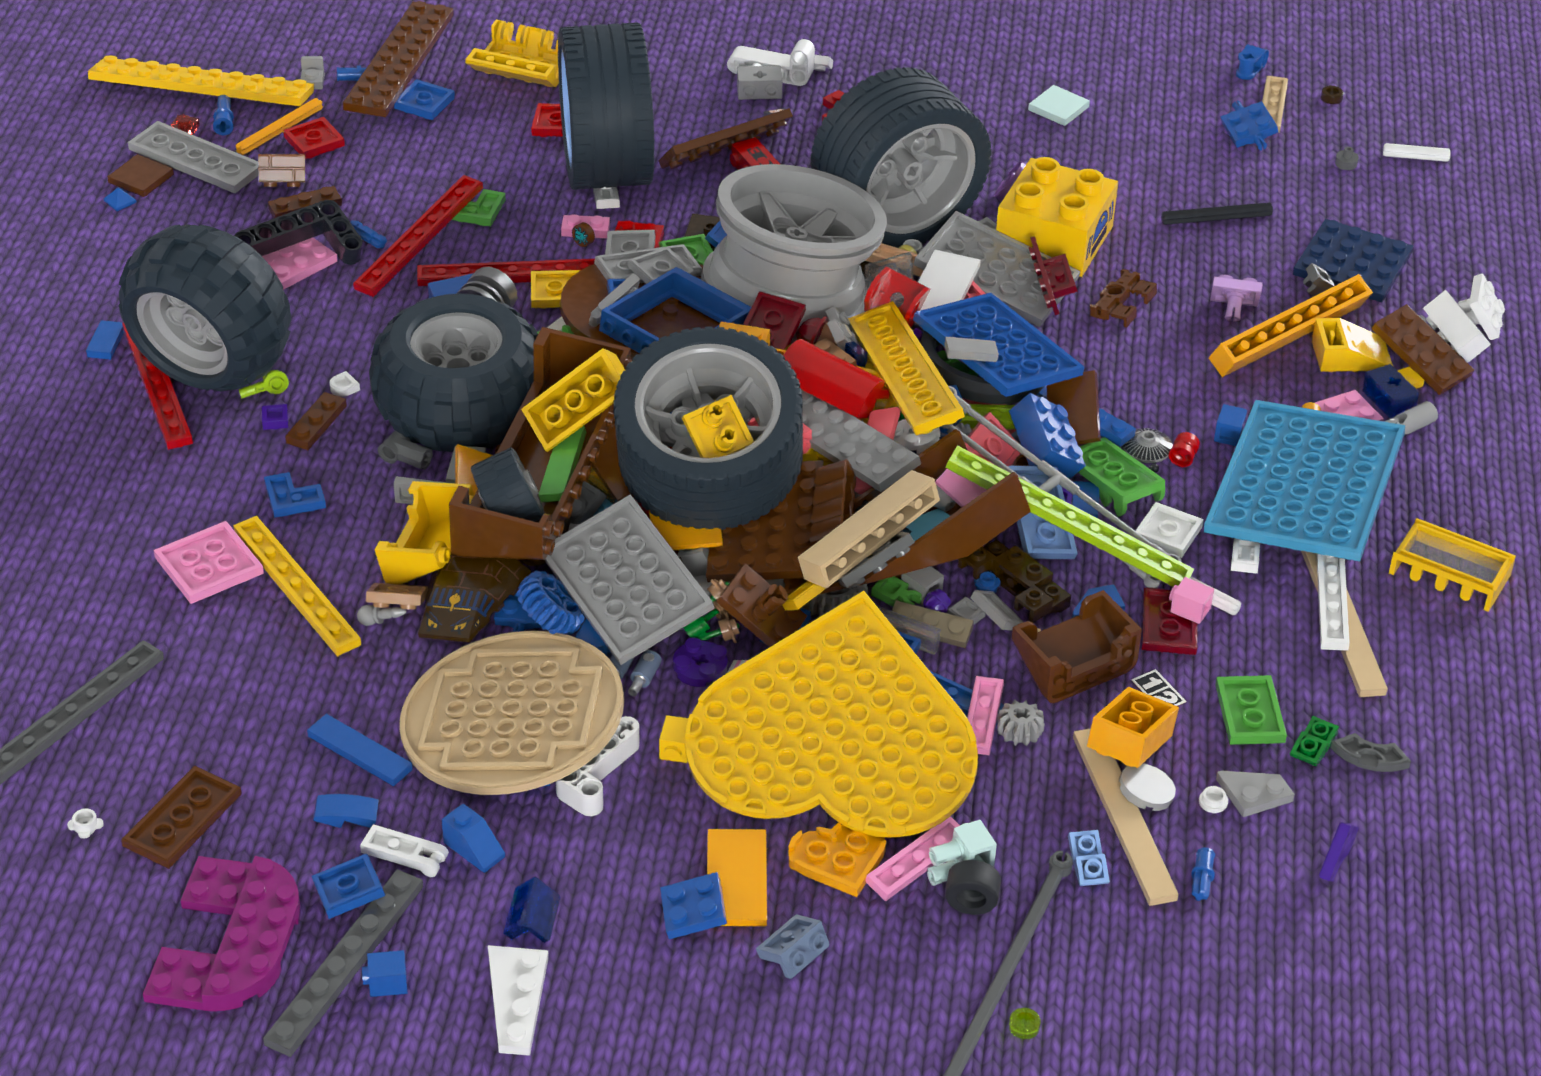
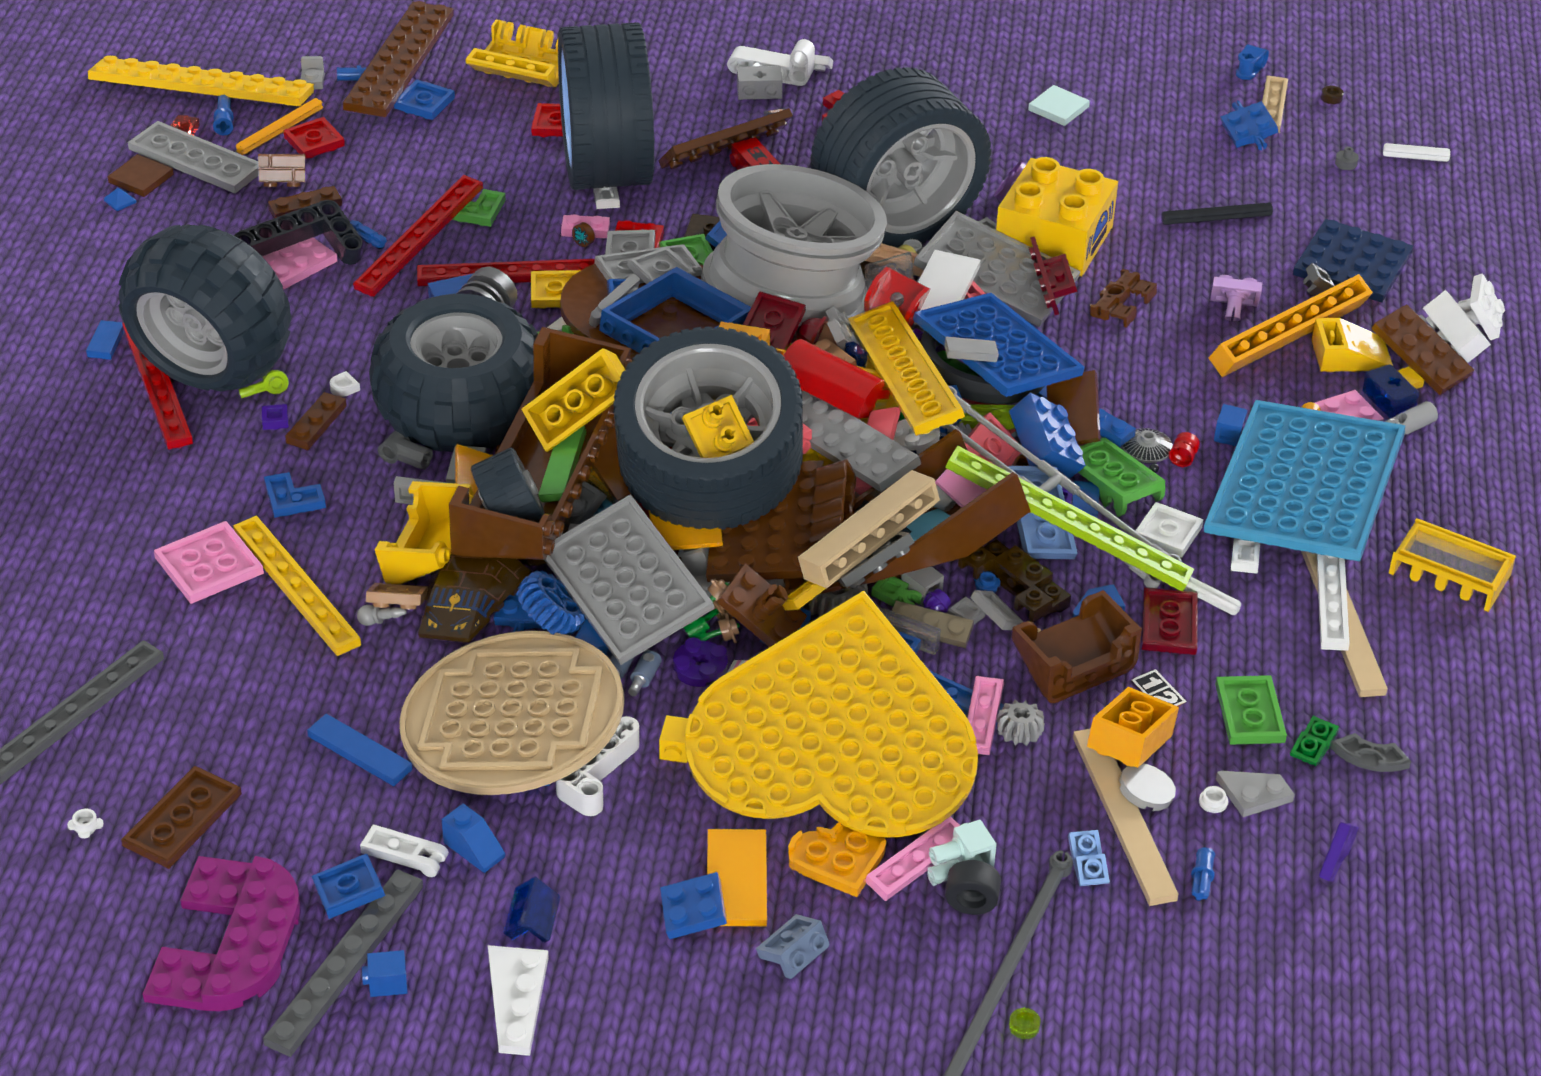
(337, 808): blue slope -> none
(1191, 600): bright pink brick -> none

